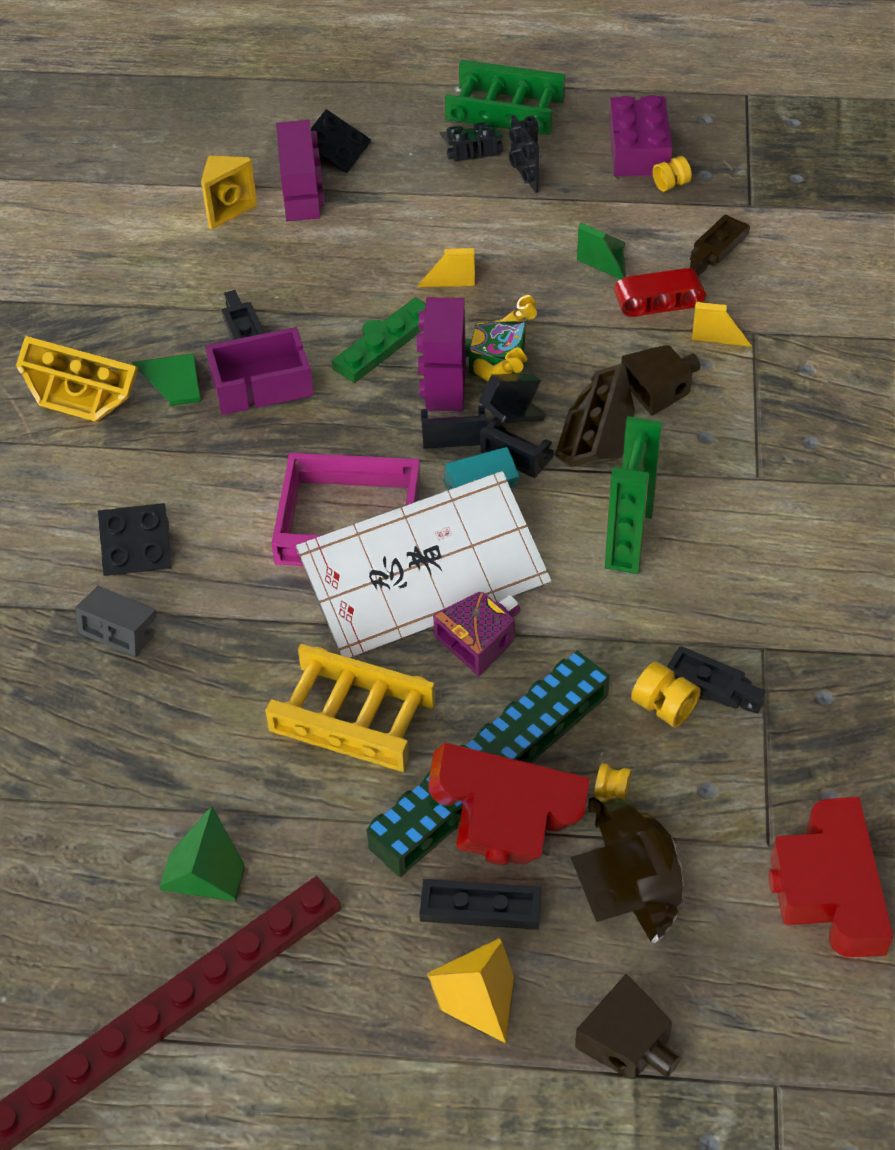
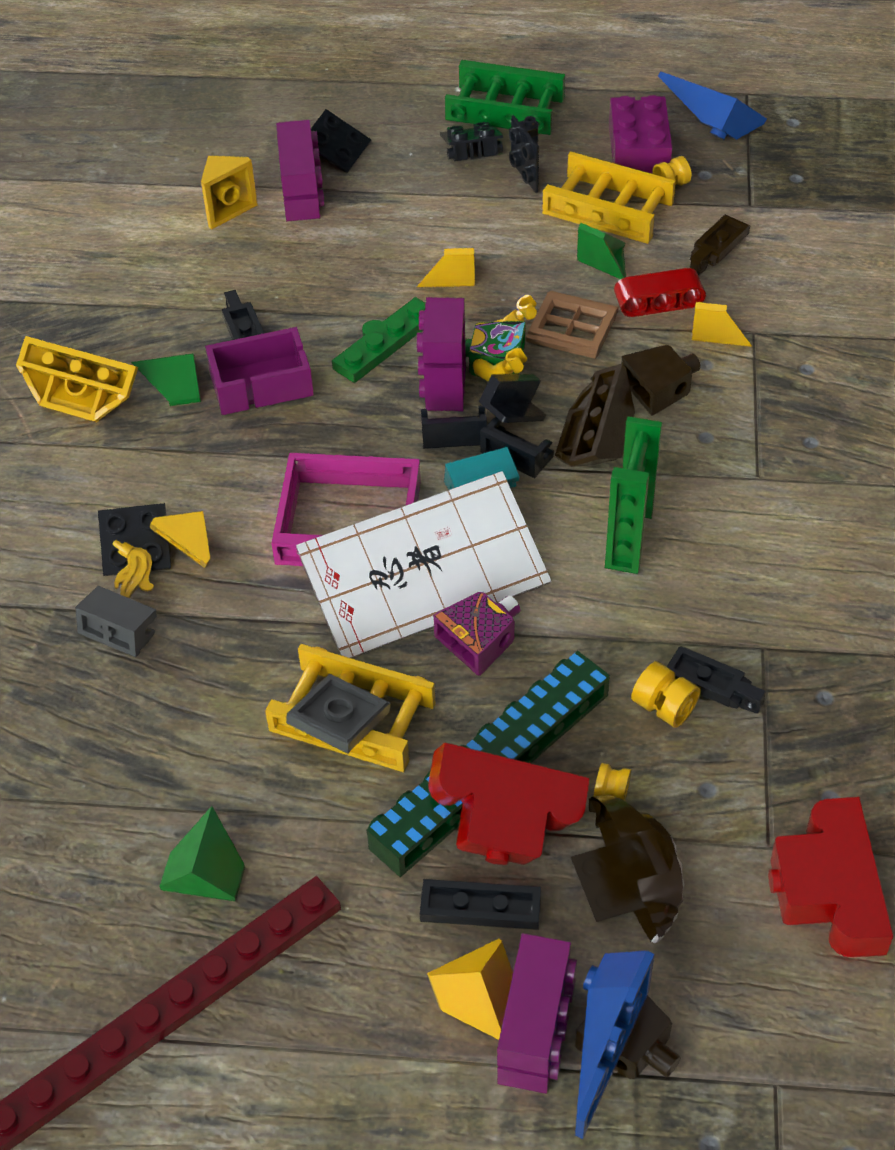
(136, 572): none -> yellow piece
(186, 533): none -> yellow slope
(338, 713): none -> dark grey tile
(536, 1014): none -> magenta piece
(565, 342): none -> medium nougat piece
(602, 214): none -> yellow fence
(613, 1005): none -> blue wedge
(717, 110): none -> blue wedge

